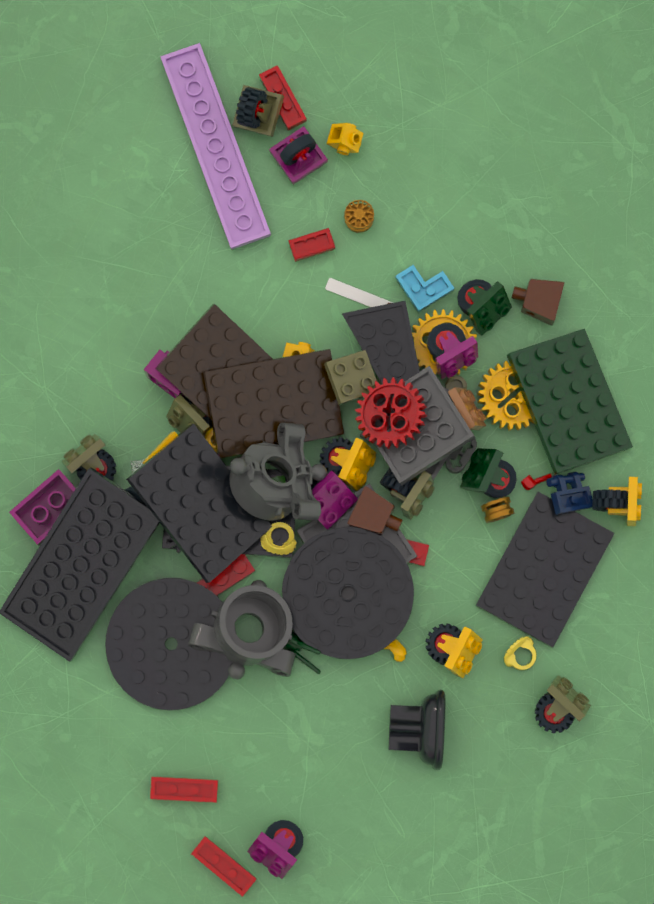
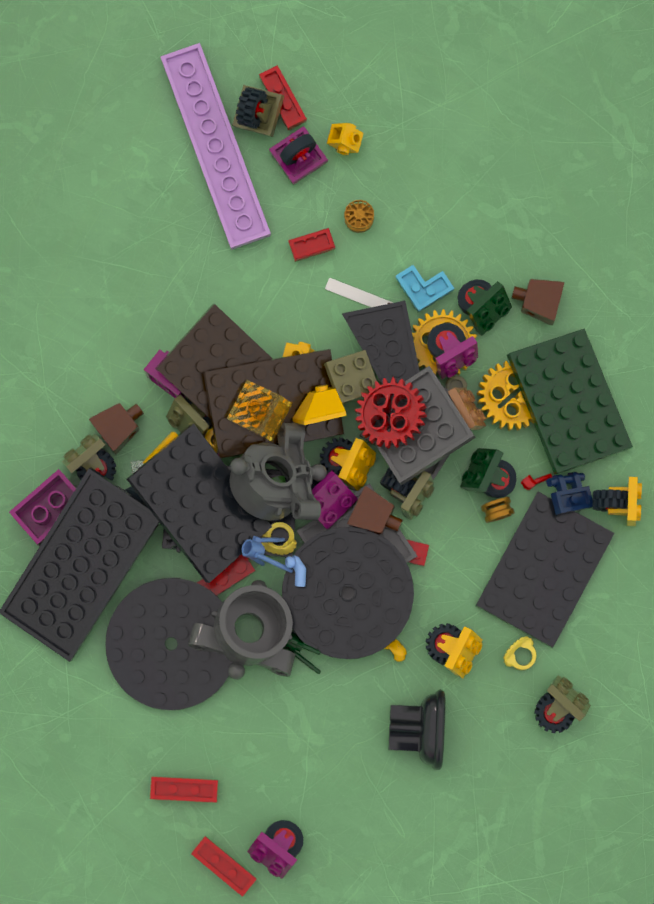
(117, 425): none -> reddish brown torso
(255, 551): none -> medium blue plant
(259, 410): none -> clear yellow slope
(299, 568): none -> light blue arm
(320, 406): none -> yellow slope
(463, 461): pearl dark grey beam -> none

